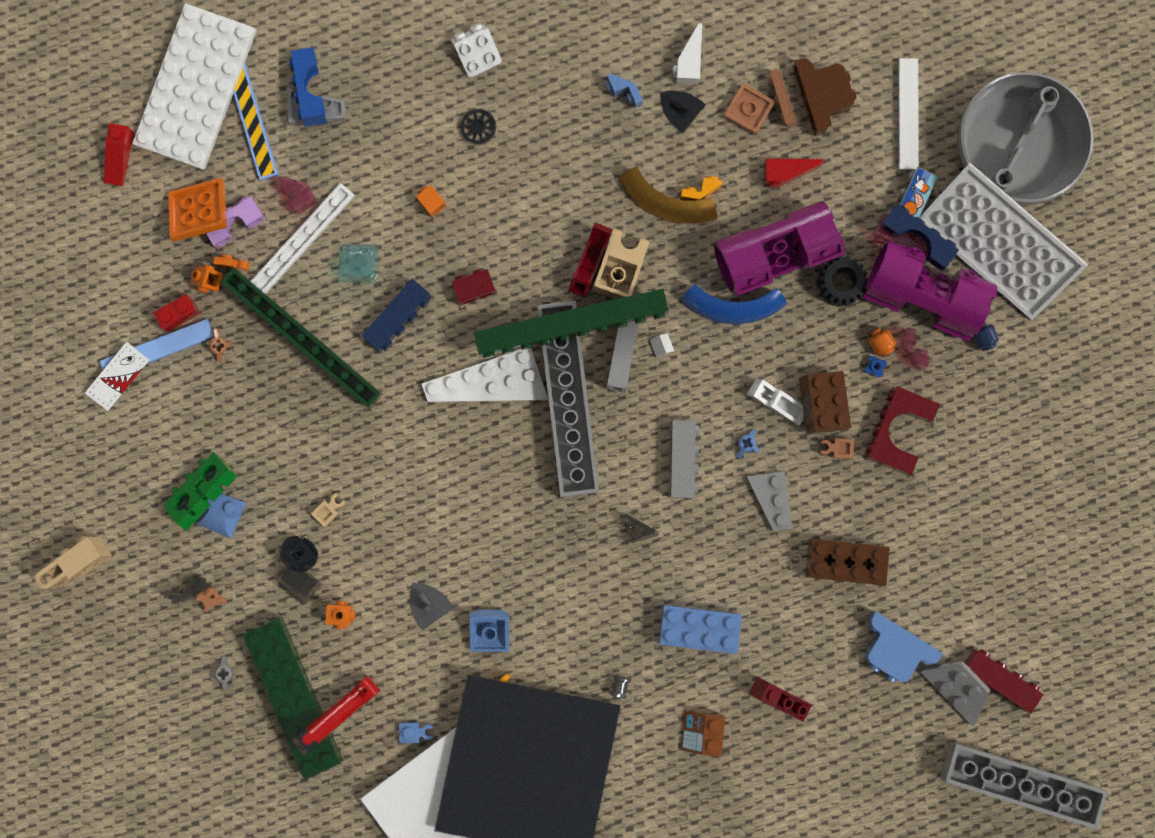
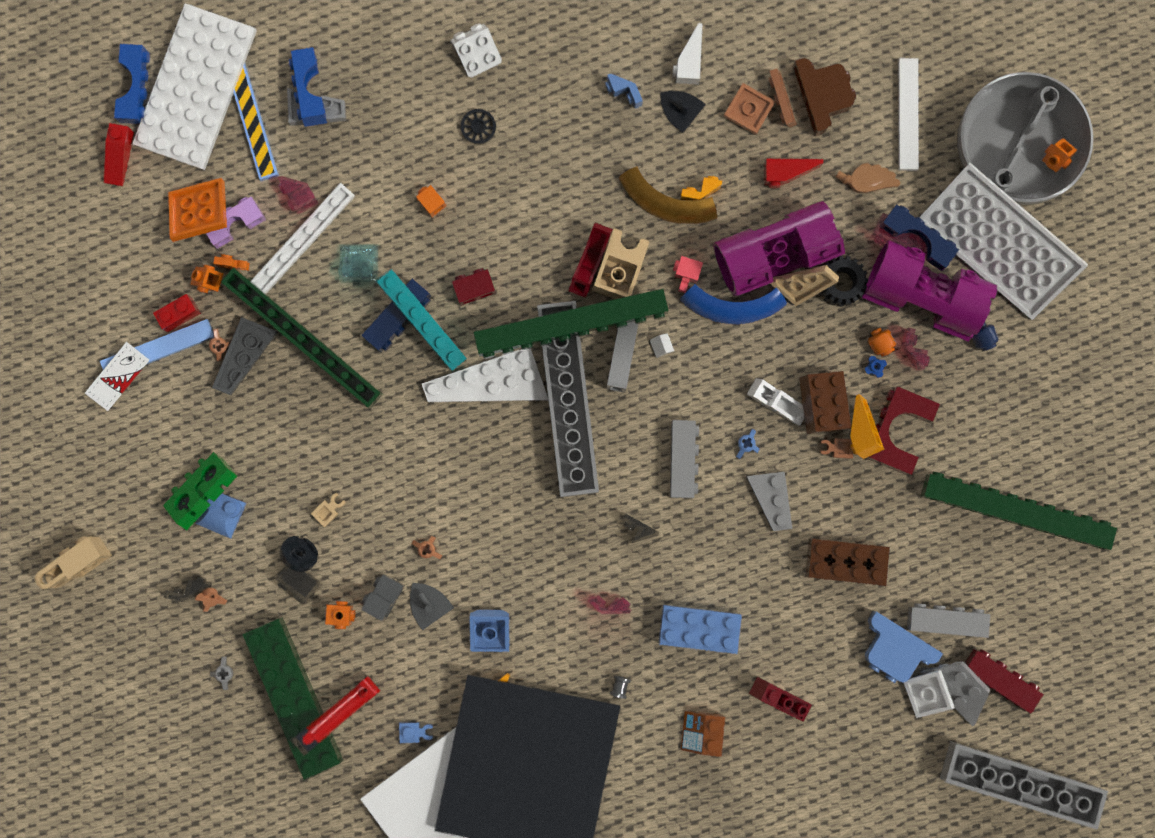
(130, 106): none -> blue arch
(244, 351): none -> dark grey wing
(383, 598): none -> dark grey brick
(420, 319): none -> teal brick
(428, 547): none -> nougat piece
(617, 606): none -> clear pink slope
(688, 271): none -> coral brick
(805, 284): none -> tan wing
(864, 432): none -> light orange slope
(869, 178): none -> medium nougat animal
(917, 191): brick -> none
(928, 694): none -> white plate
(948, 622): none -> light grey brick
(1019, 512): none -> dark green brick
(1059, 155): none -> orange brick

